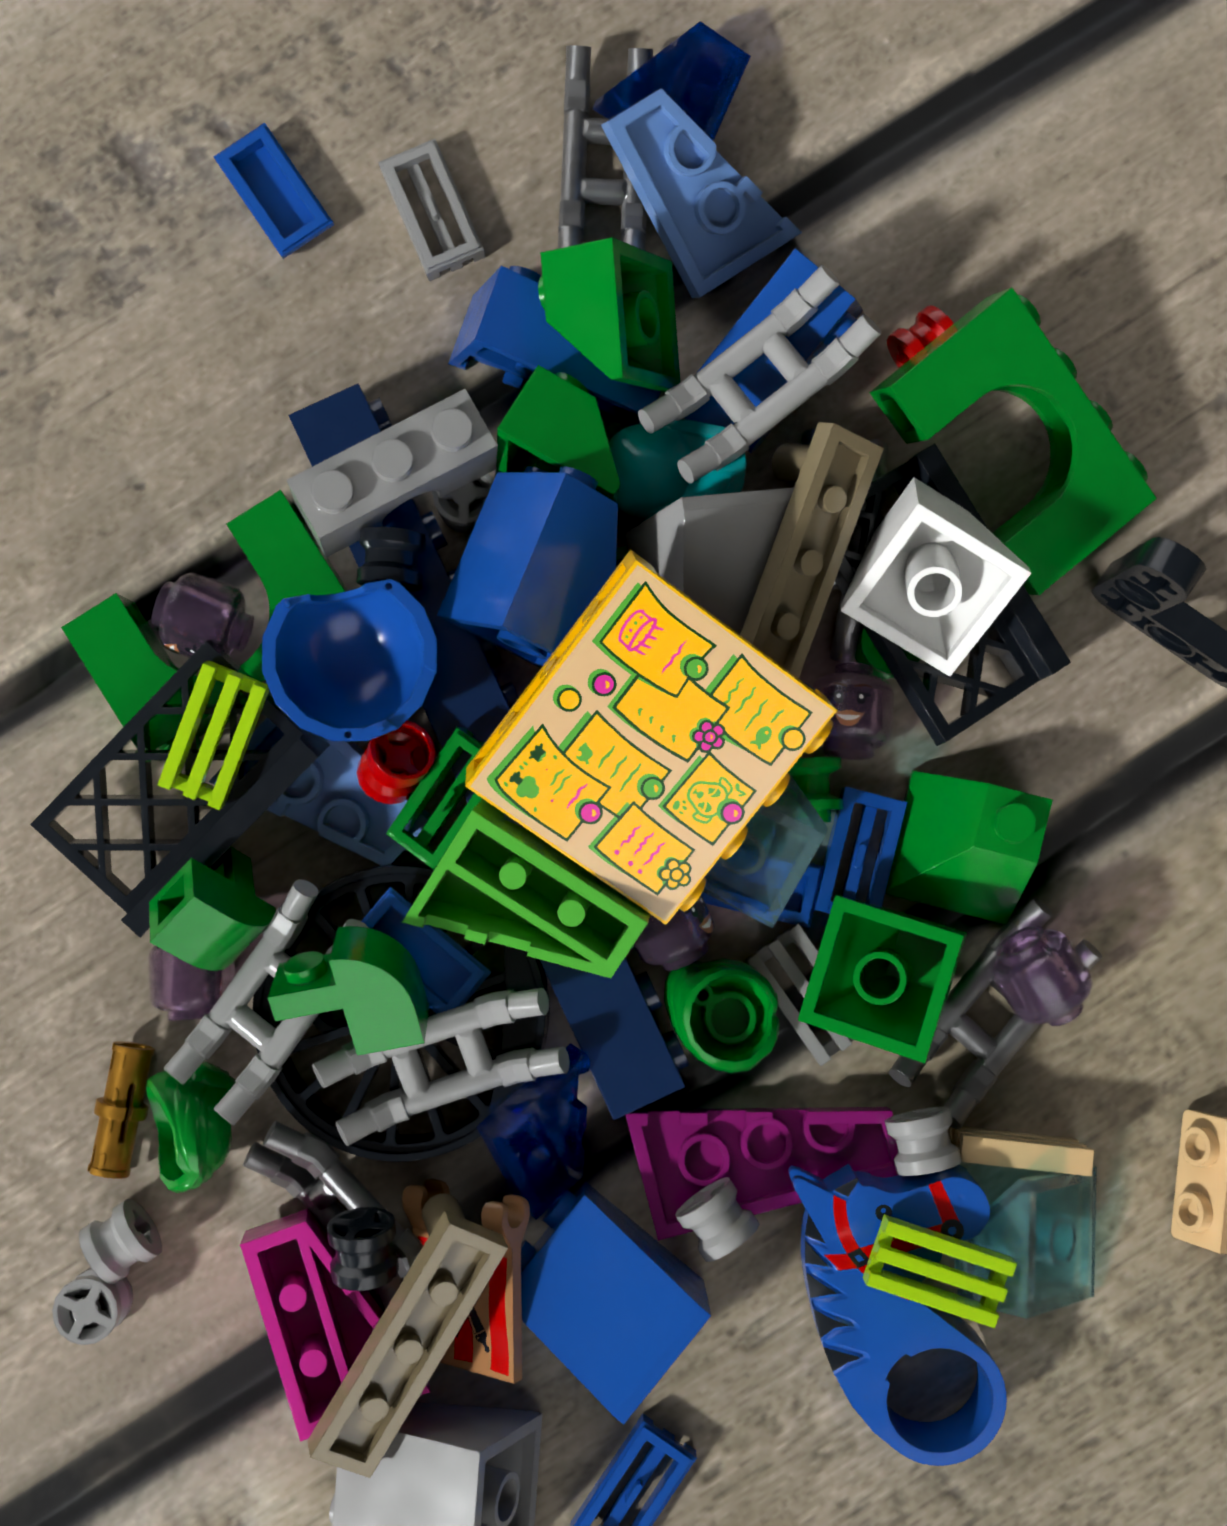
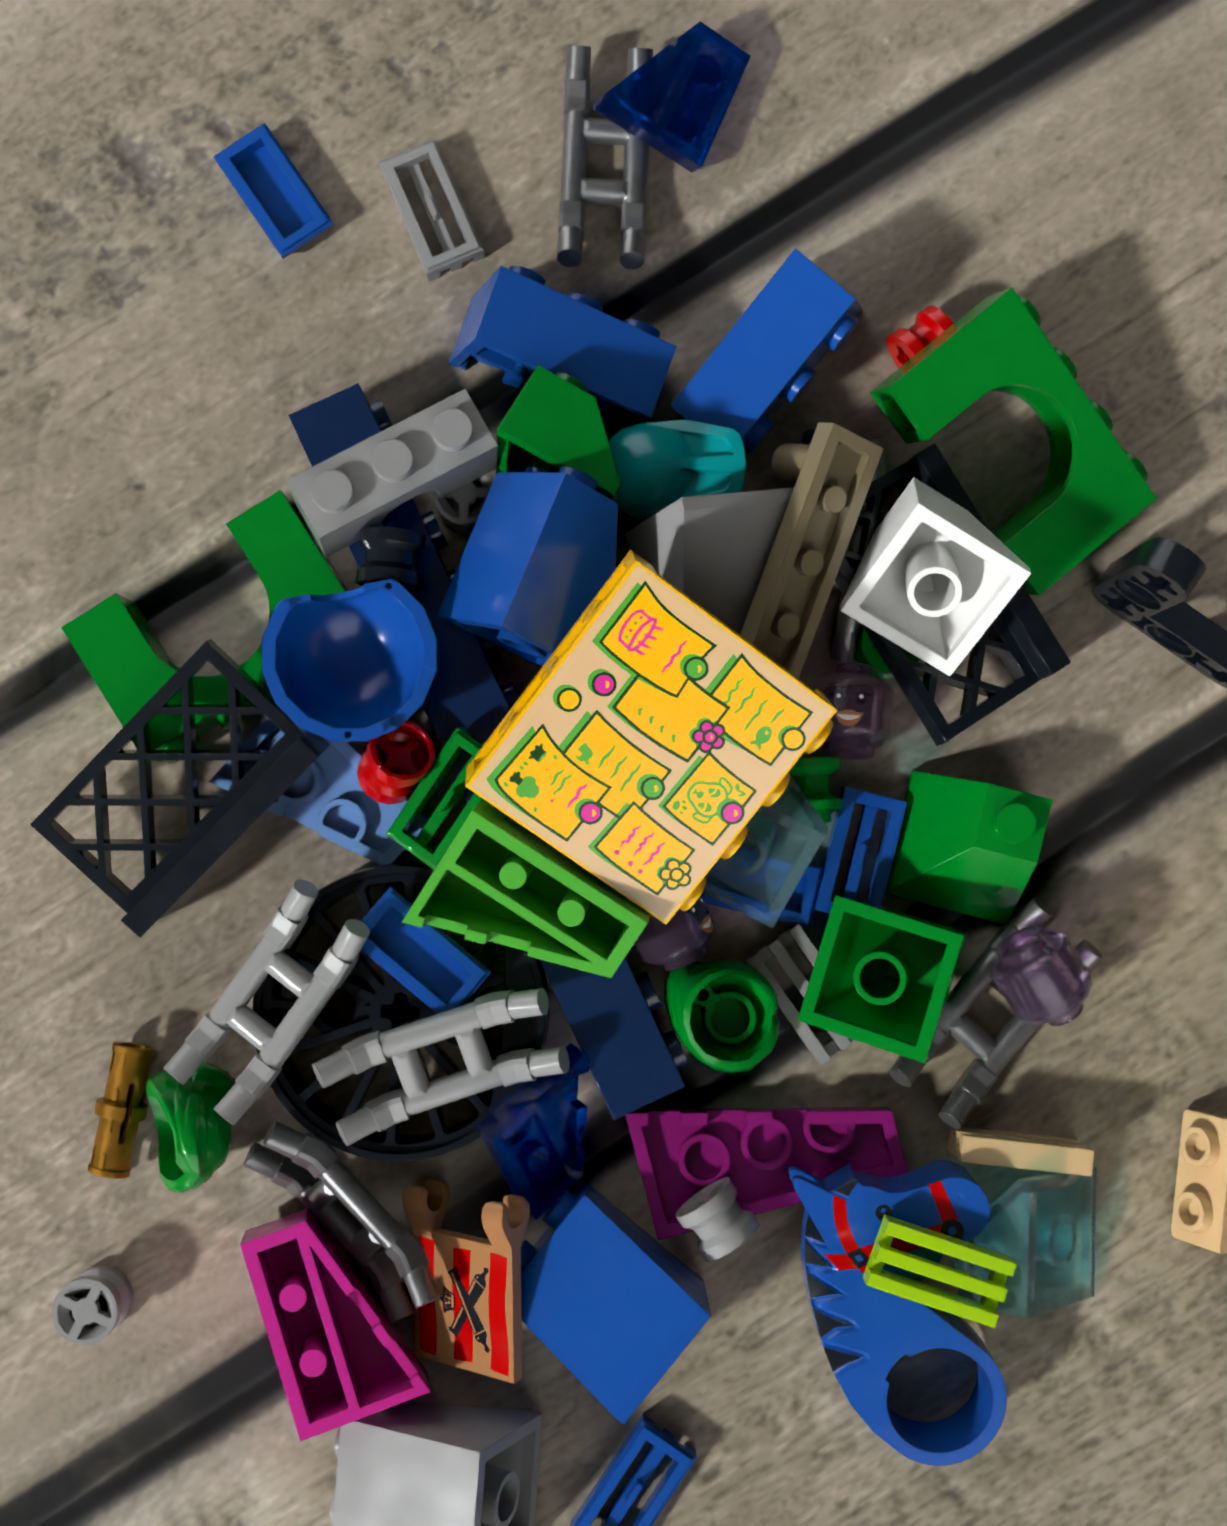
(120, 1241): light grey wheel -> none
(183, 988): clear purple head -> none
(194, 785): lime tile -> none
(201, 610): clear purple head -> none
(209, 912): green brick -> none
(362, 1248): black wheel -> none
(365, 977): green brick -> none
(408, 1339): dark tan piece -> none
(614, 309): green slope -> none
(695, 198): medium blue wing -> none
(767, 339): light grey piece -> none
(923, 1141): light grey wheel -> none

